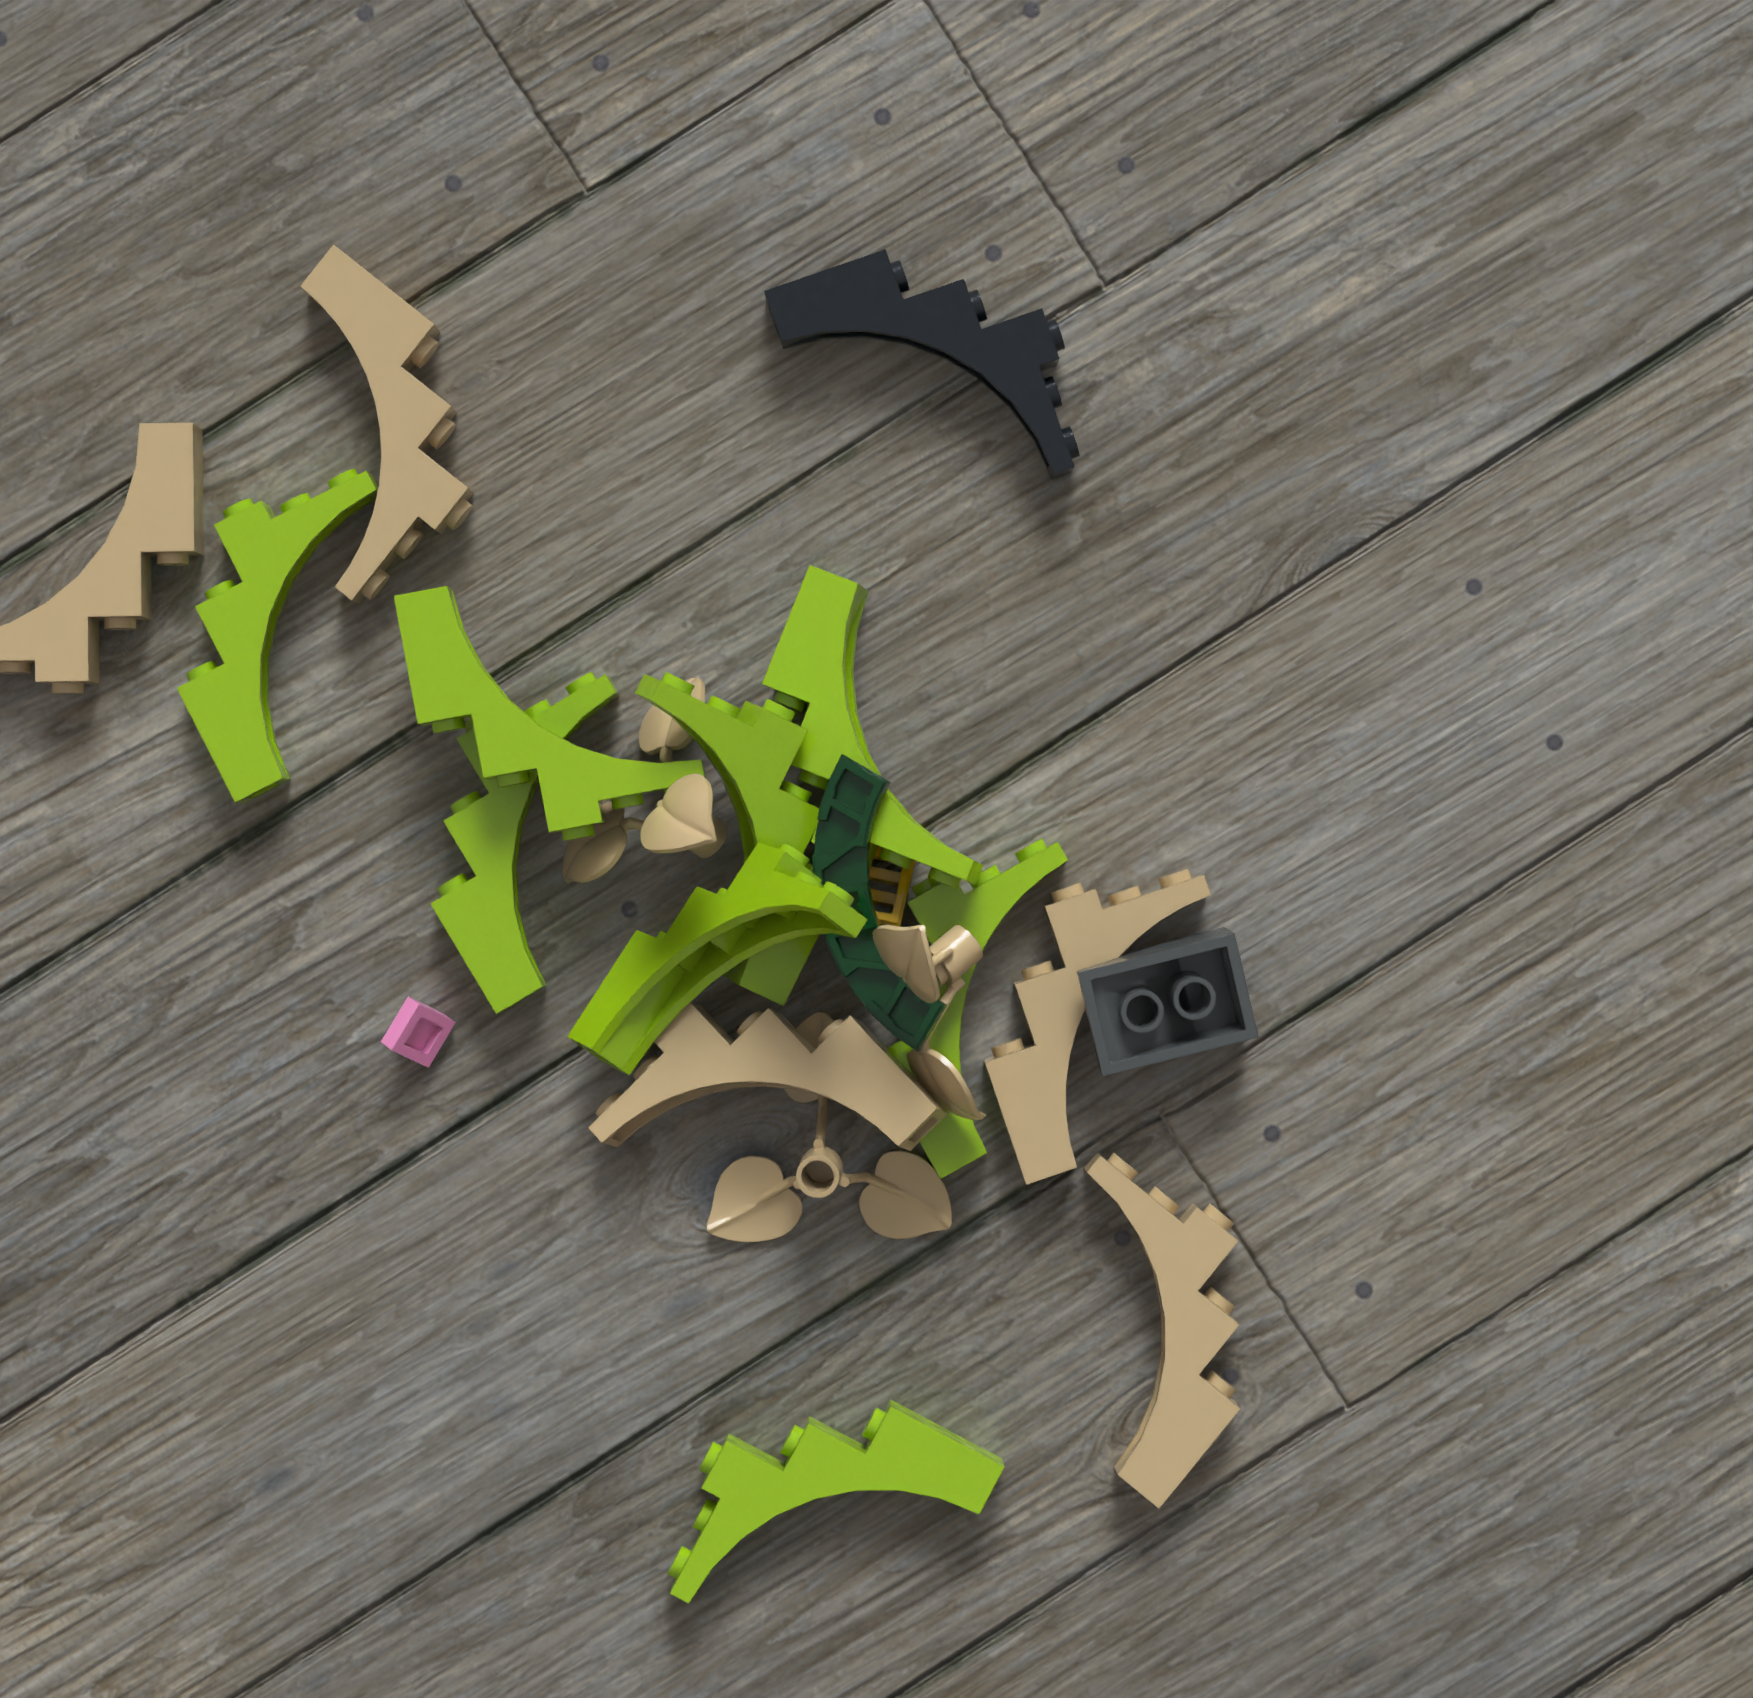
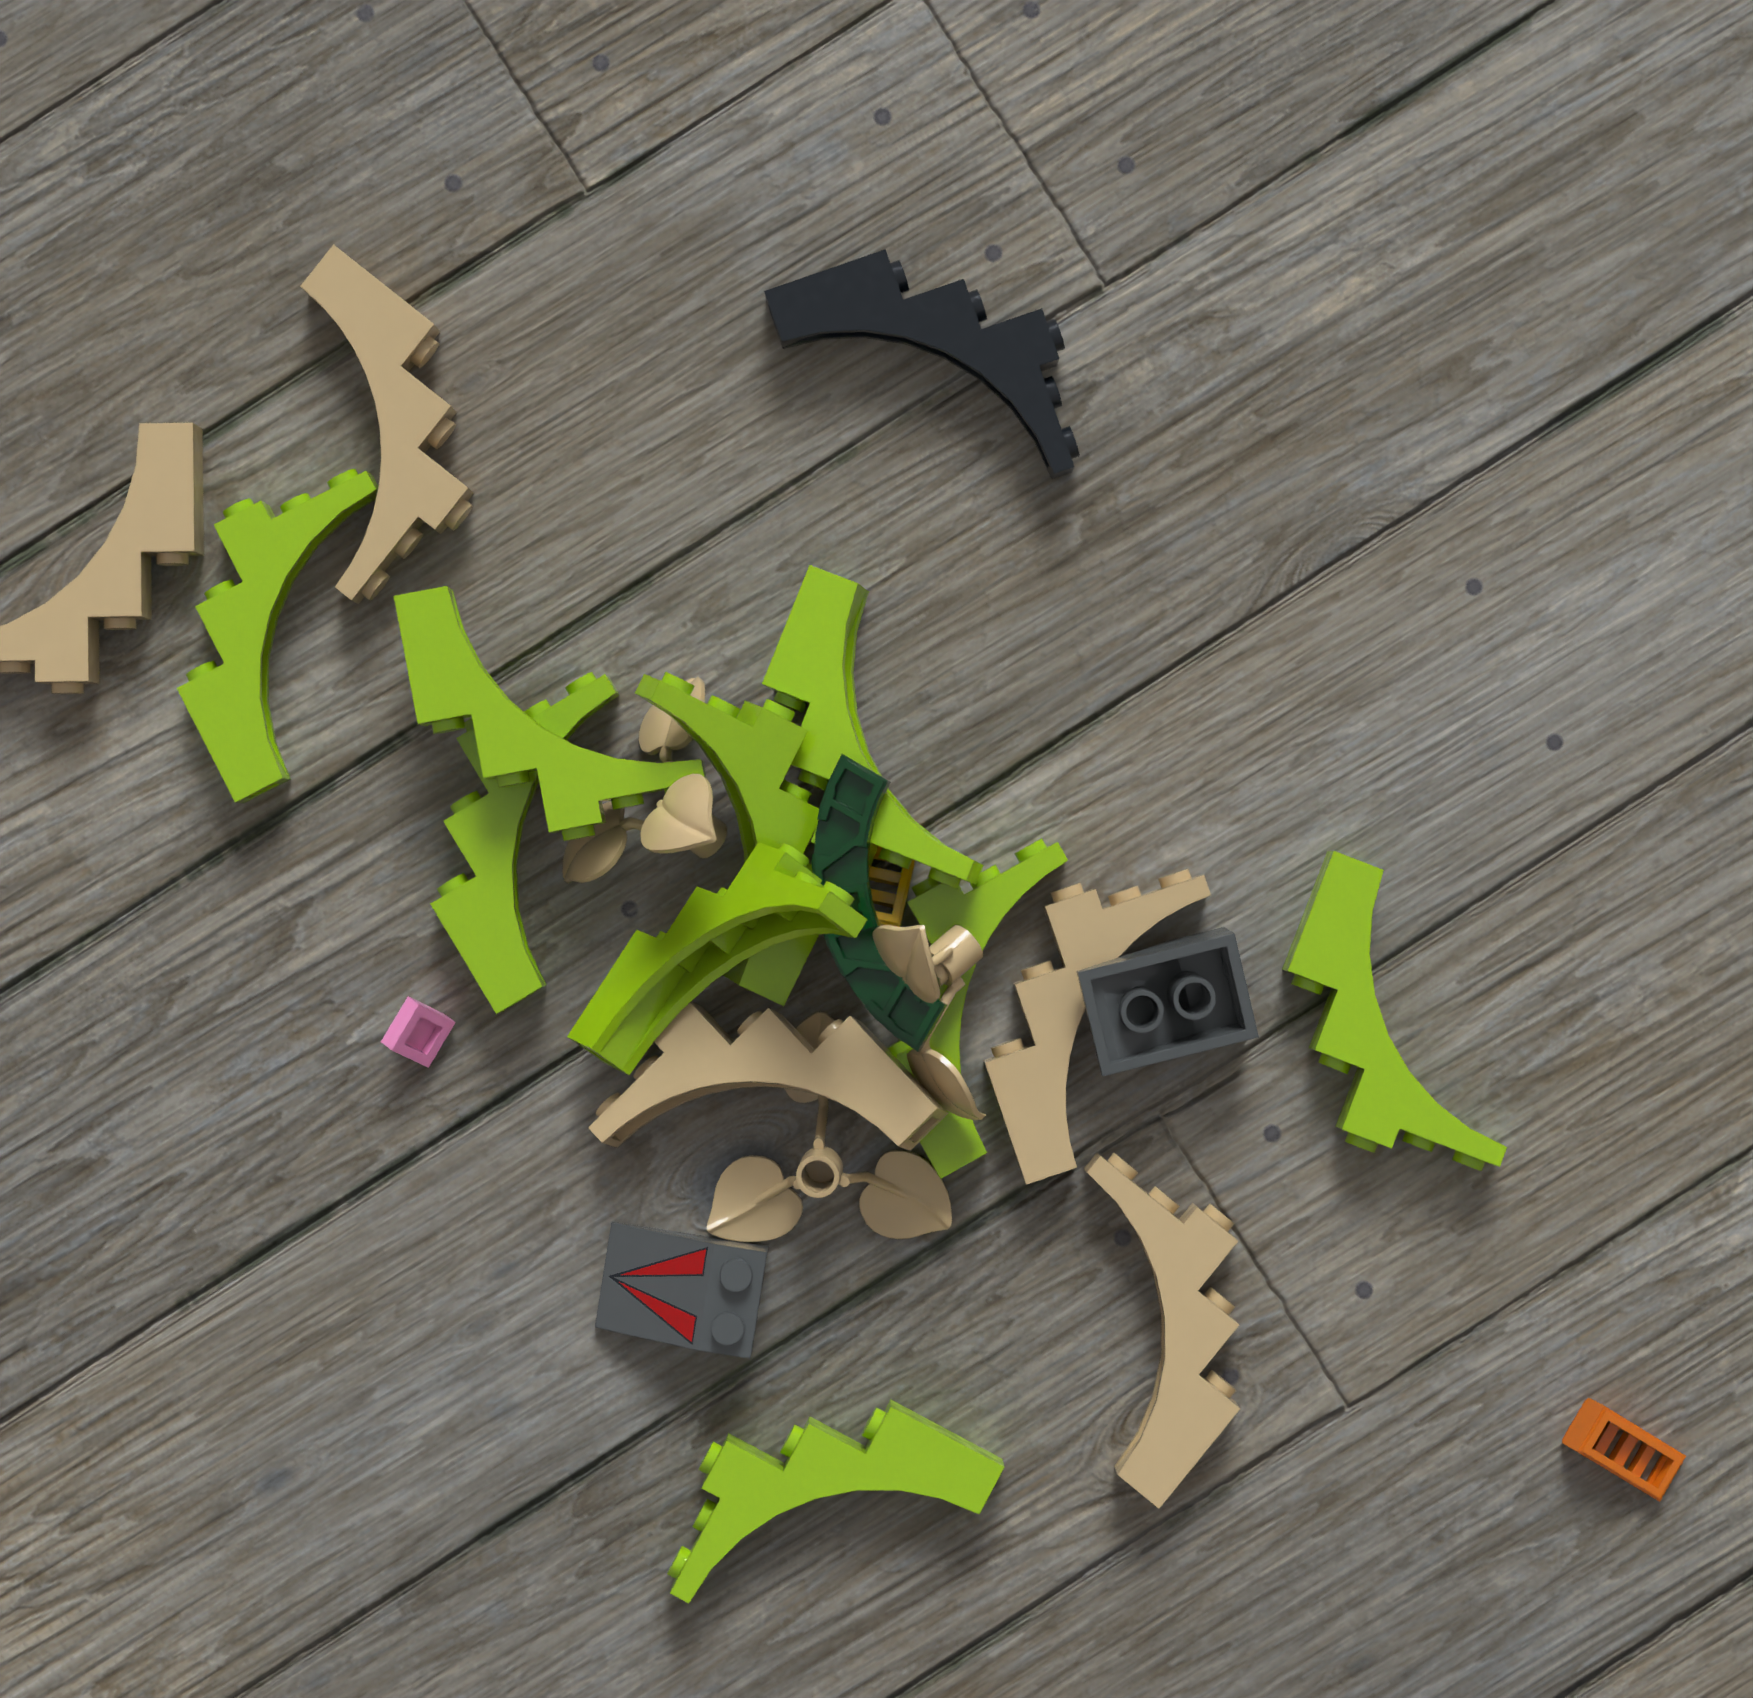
(682, 1289): none -> dark grey slope
(1384, 1095): none -> lime arch
(1595, 1430): none -> orange slope

